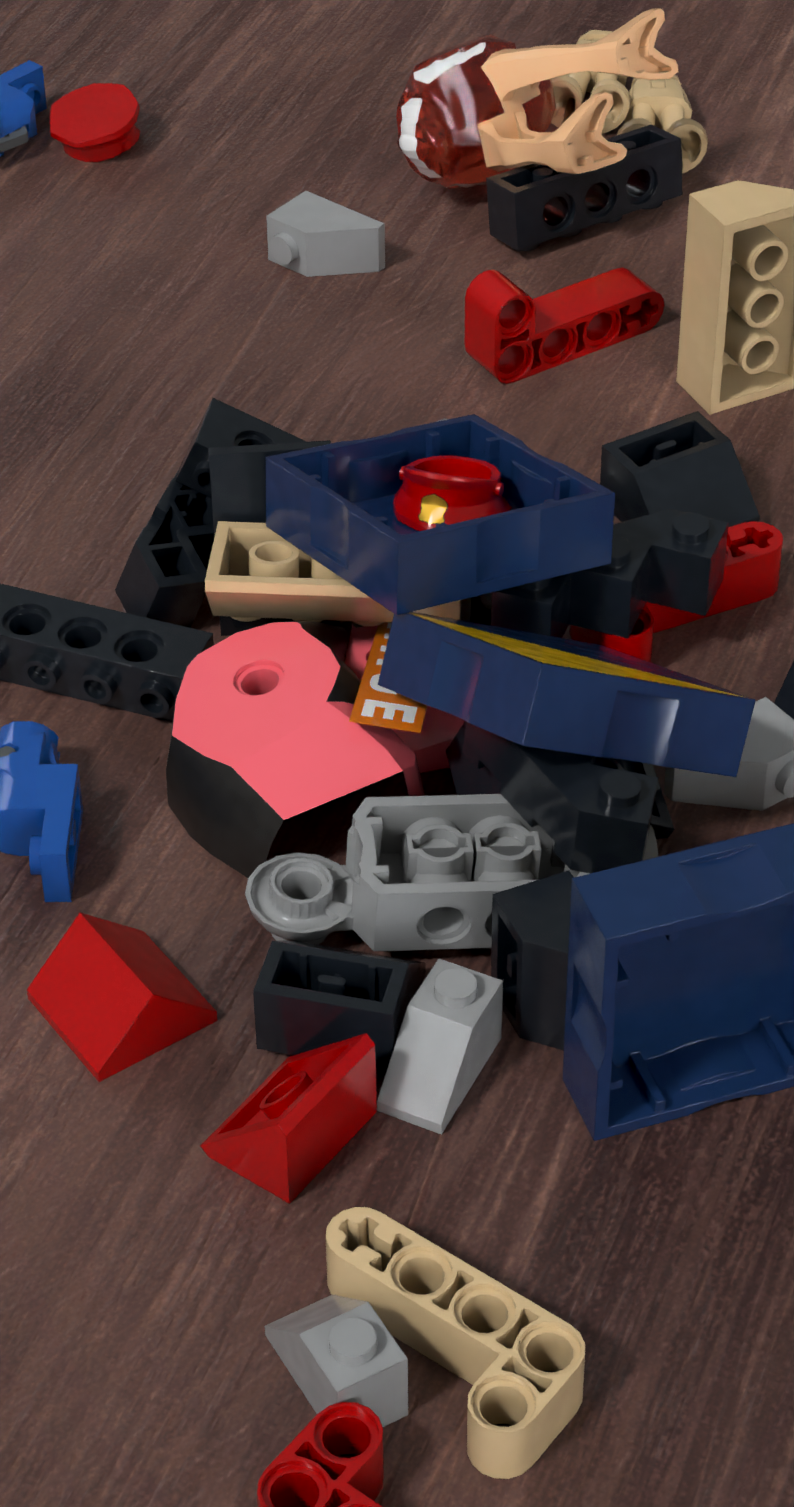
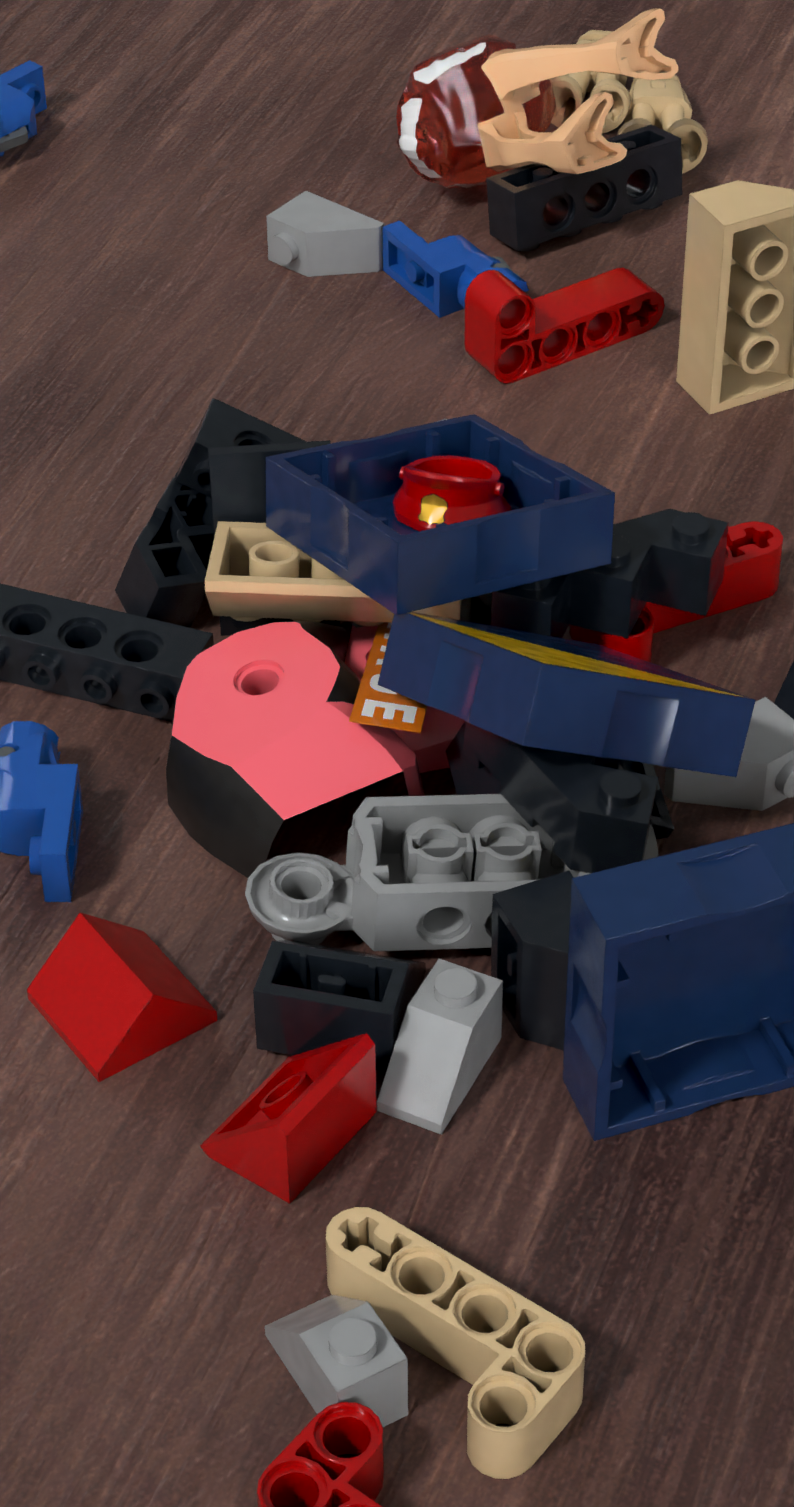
(96, 121): red hat -> none
(437, 270): none -> blue plate
(680, 468): black slope -> none

